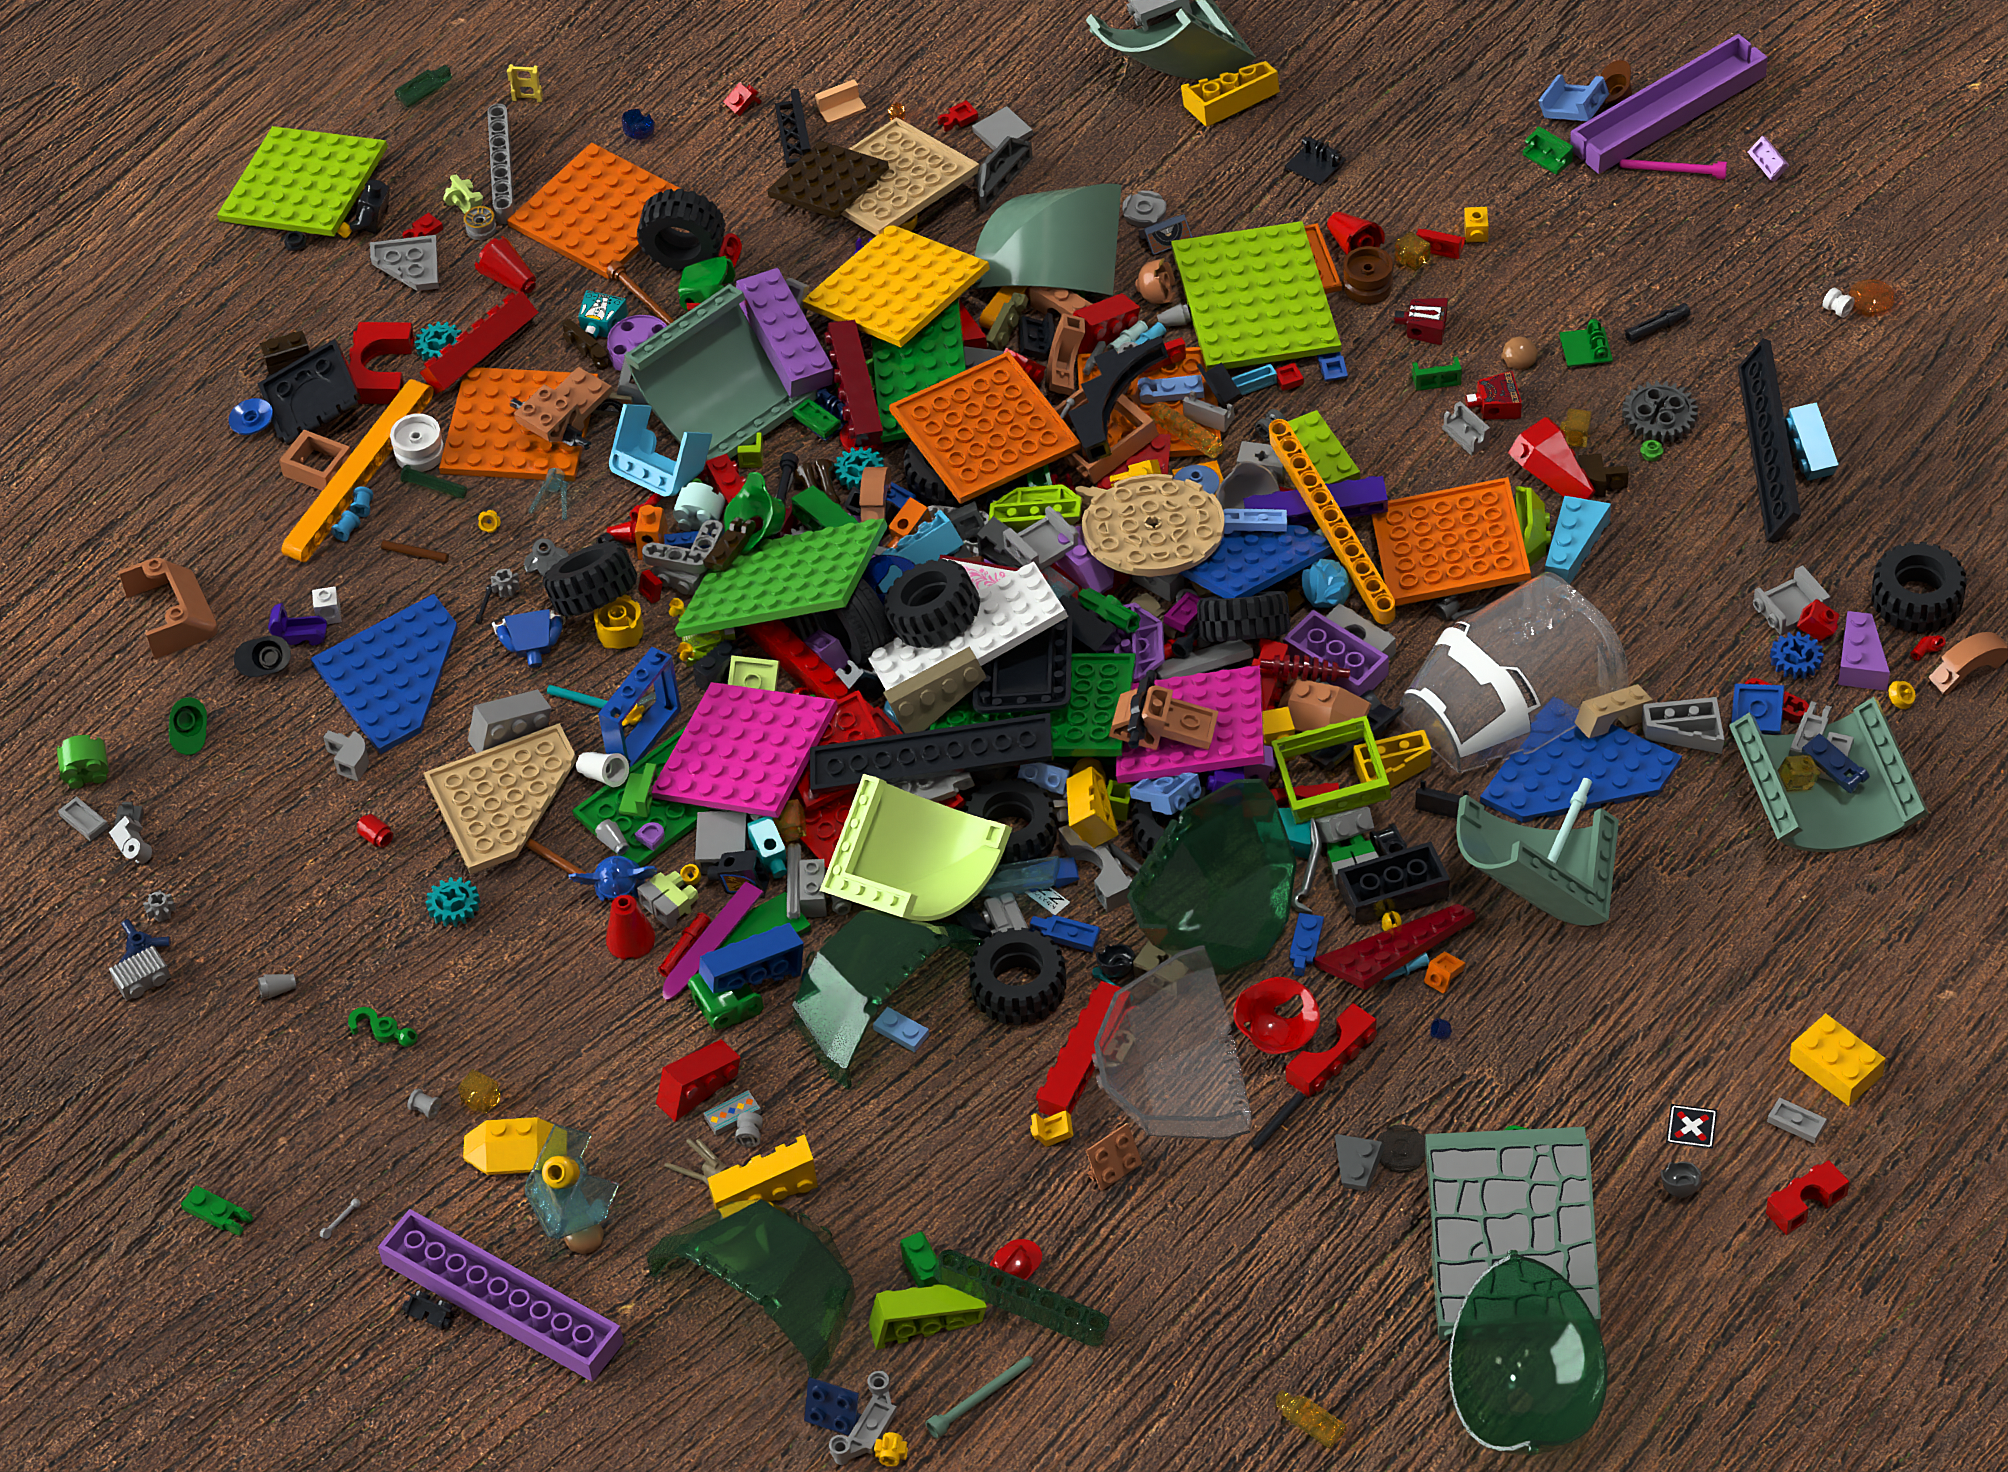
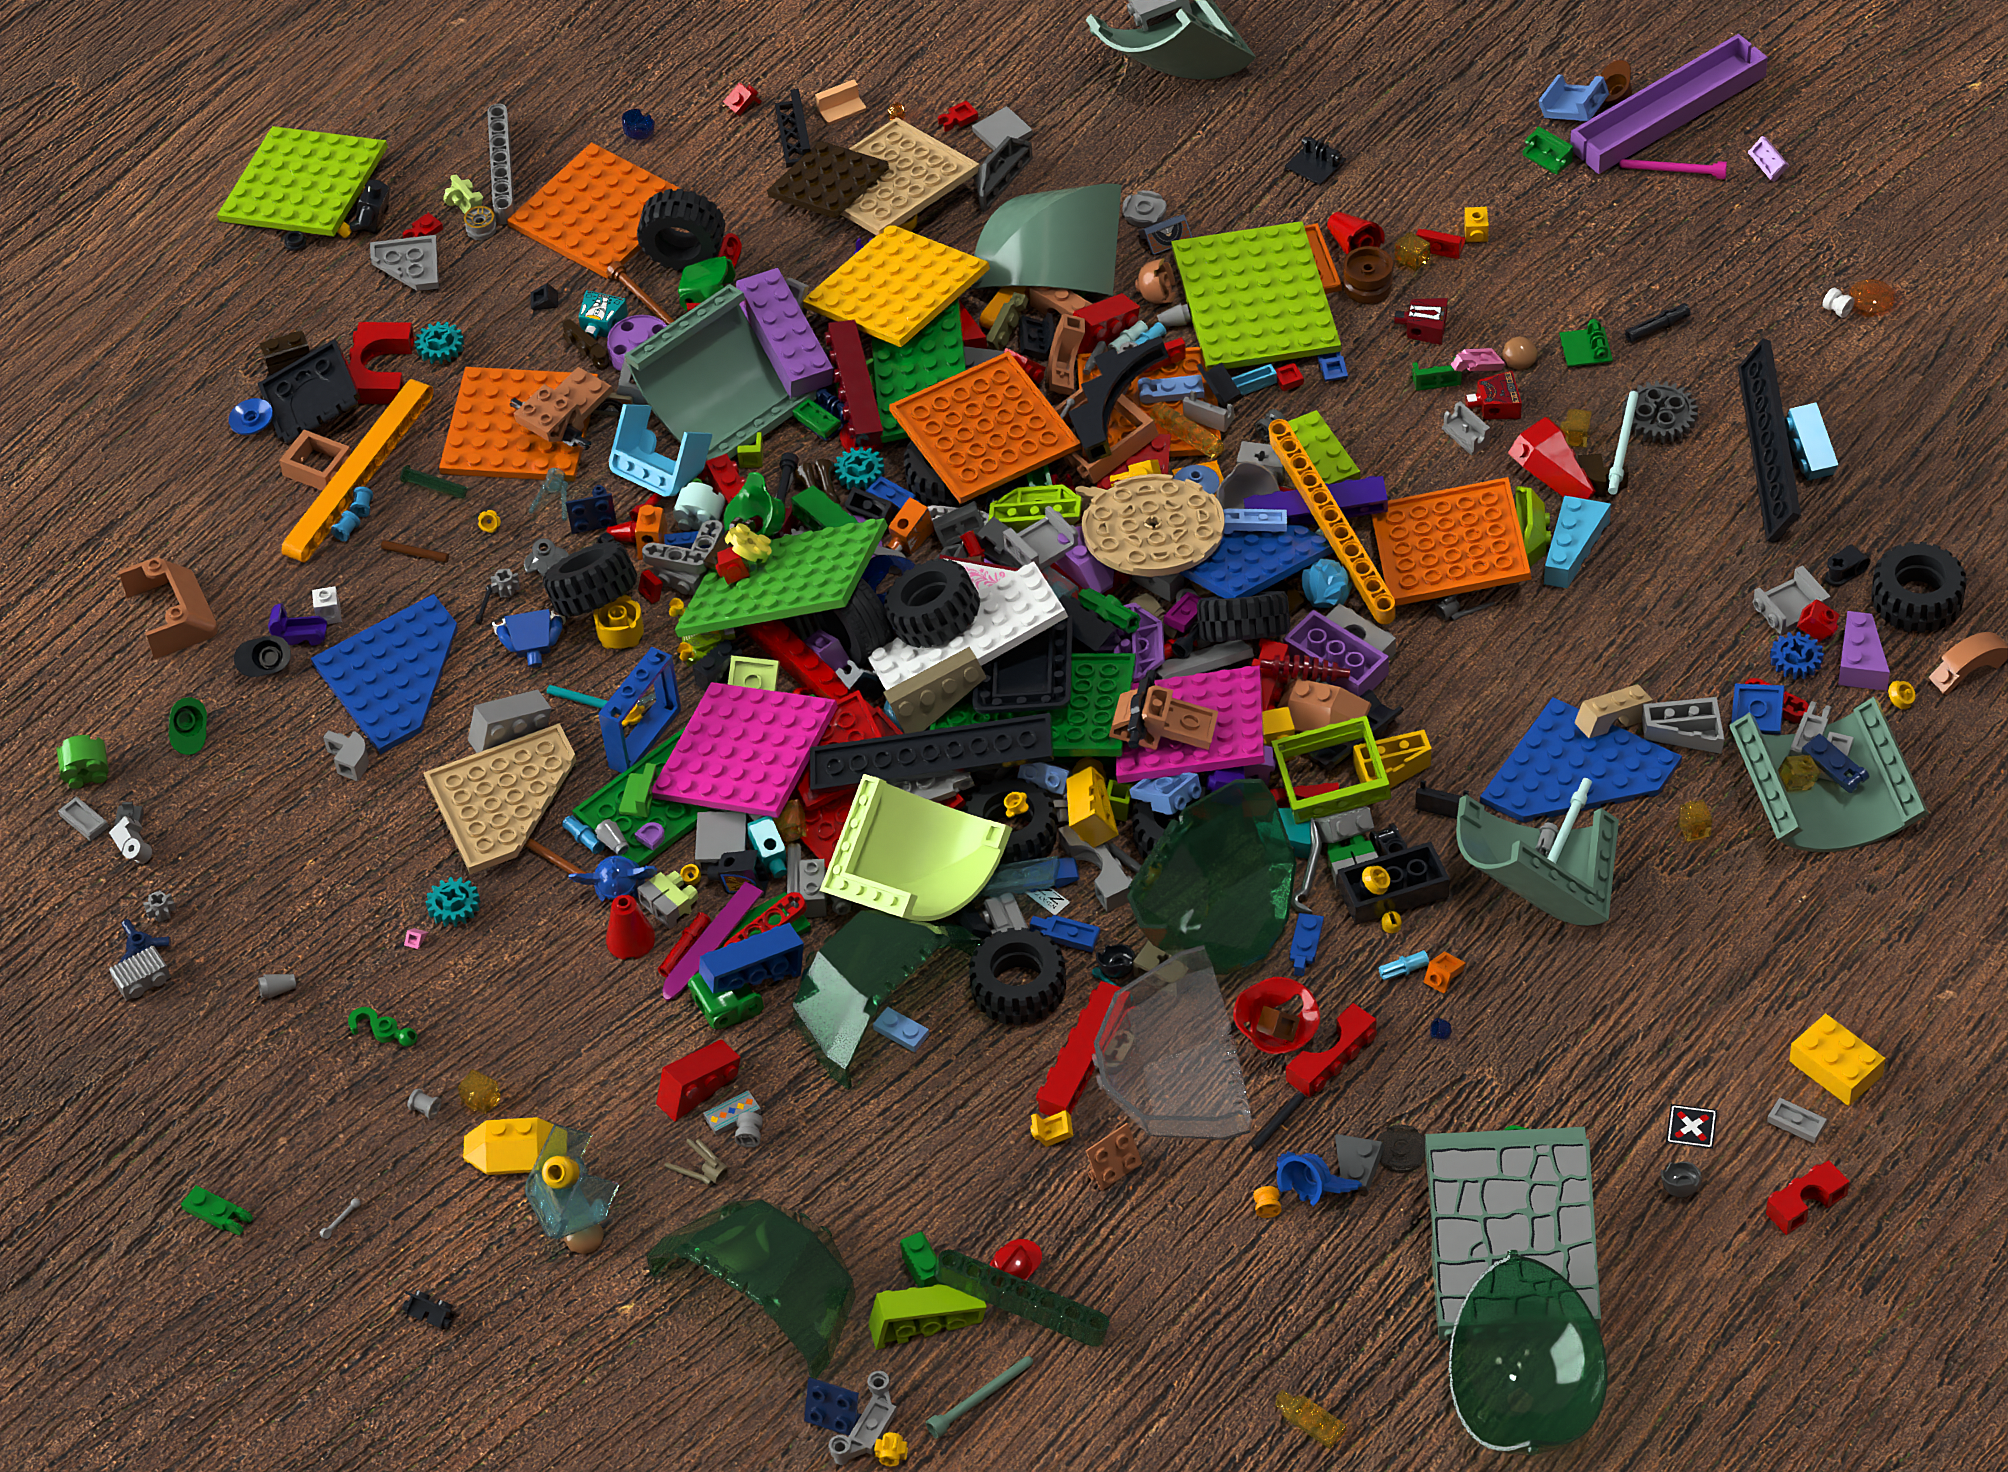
(374, 830): red brick -> none
(415, 938): none -> bright pink piece
(417, 442): white wheel -> none
(422, 85): clear green hinge -> none
(479, 342): red brick -> none
(501, 1295): medium lavender brick -> none
(504, 265): red cone -> none
(517, 82): light yellow piece -> none
(544, 297): none -> black slope
(583, 834): none -> dark azure pin
(592, 512): none -> dark blue hinge
(607, 768): white plant -> none
(731, 566): none -> red brick
(749, 544): none -> light yellow plate
(762, 922): none -> red beam
(768, 1177): yellow wedge -> none
(873, 492): nougat arch -> none
(927, 544): medium azure wedge -> none
(972, 544): none -> red pin
(1015, 803): none -> yellow plate
(1230, 93): yellow wedge -> none
(1267, 1202): none -> light orange wheel
(1278, 1023): none -> reddish brown panel
(1310, 1177): none -> blue helmet
(1376, 879): none -> yellow hat
(1385, 952): dark red wing -> none
(1478, 360): none -> bright pink hinge
(1514, 674): clear windscreen -> none
(1548, 834): none -> light grey pin
(1616, 472): none -> light aqua bar
(1651, 450): bright green plate -> none
(1695, 820): none -> clear yellow brick
(1846, 565): none -> black piece
(1927, 644): red arm -> none

